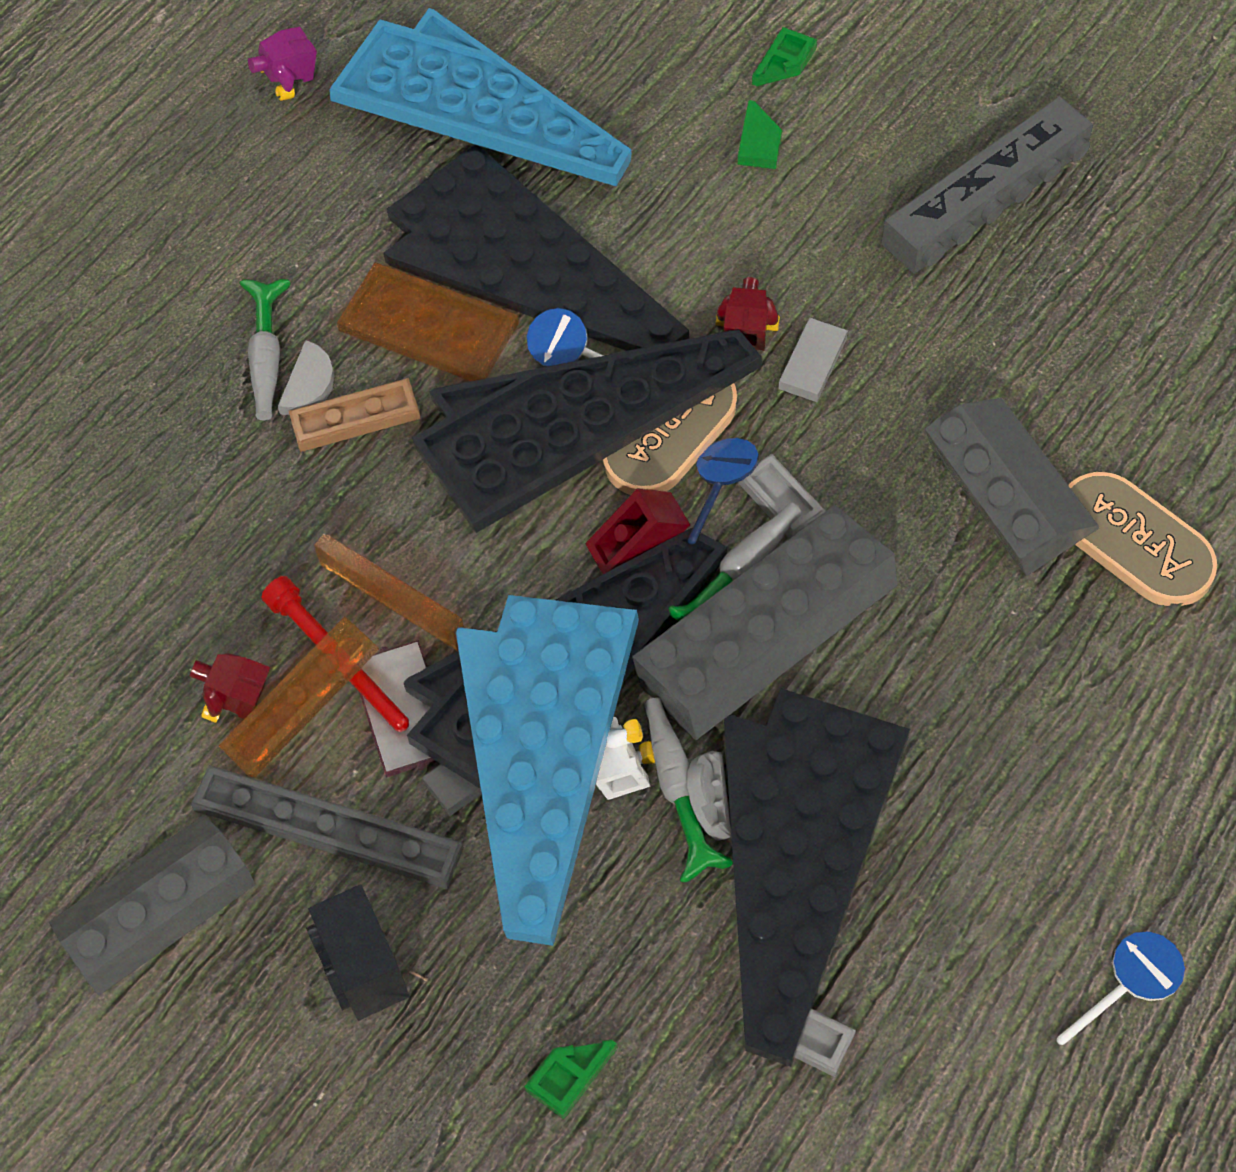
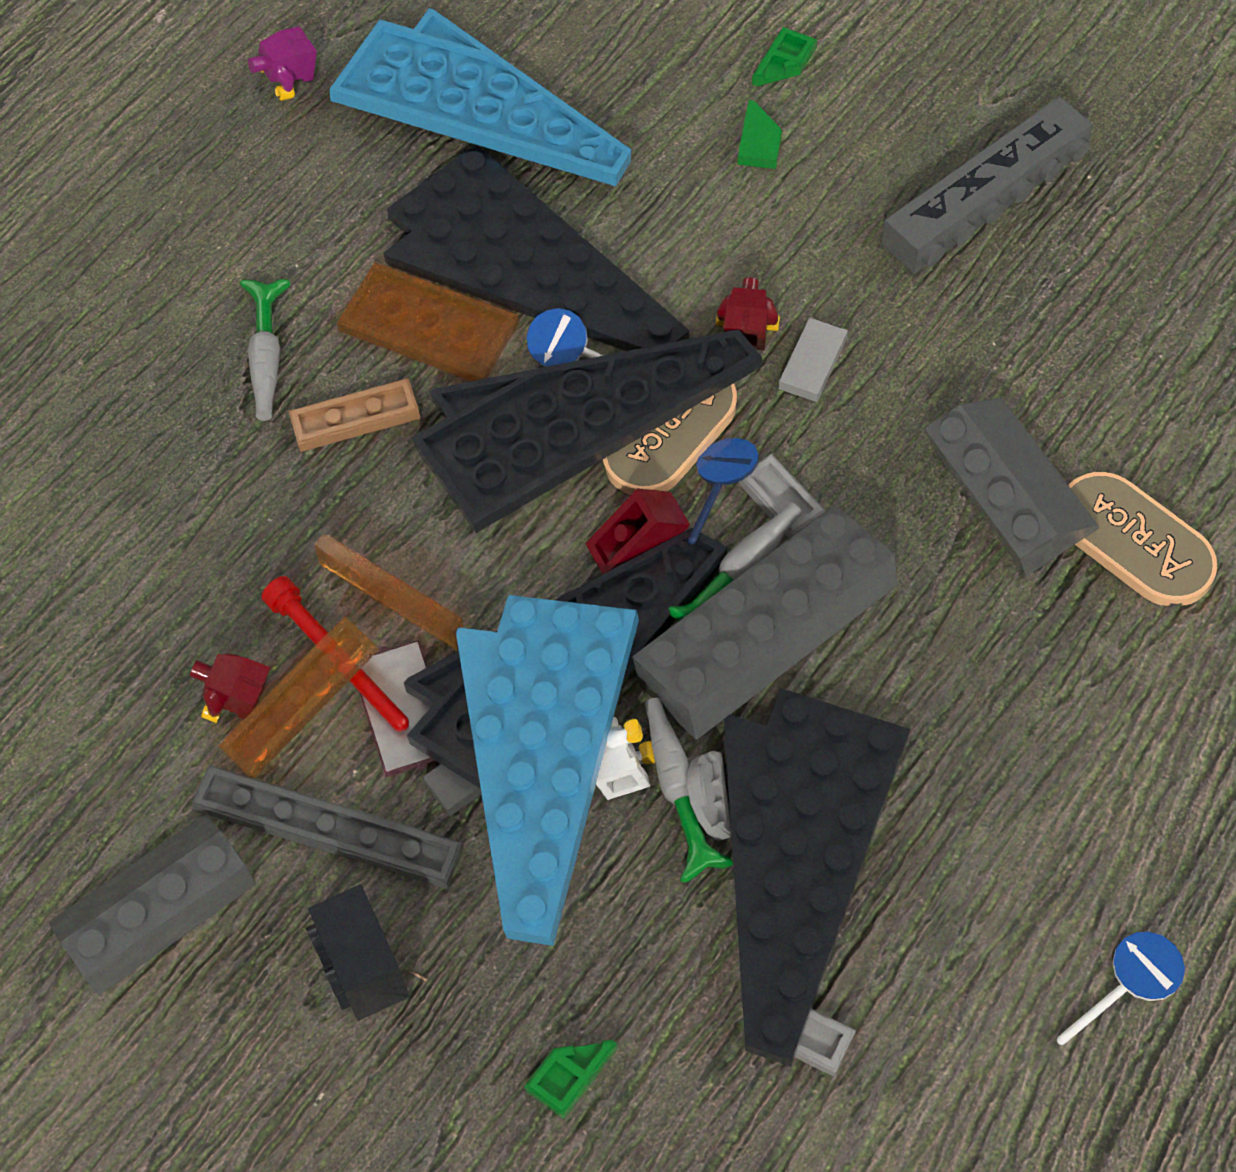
(310, 379): light grey tile -> none

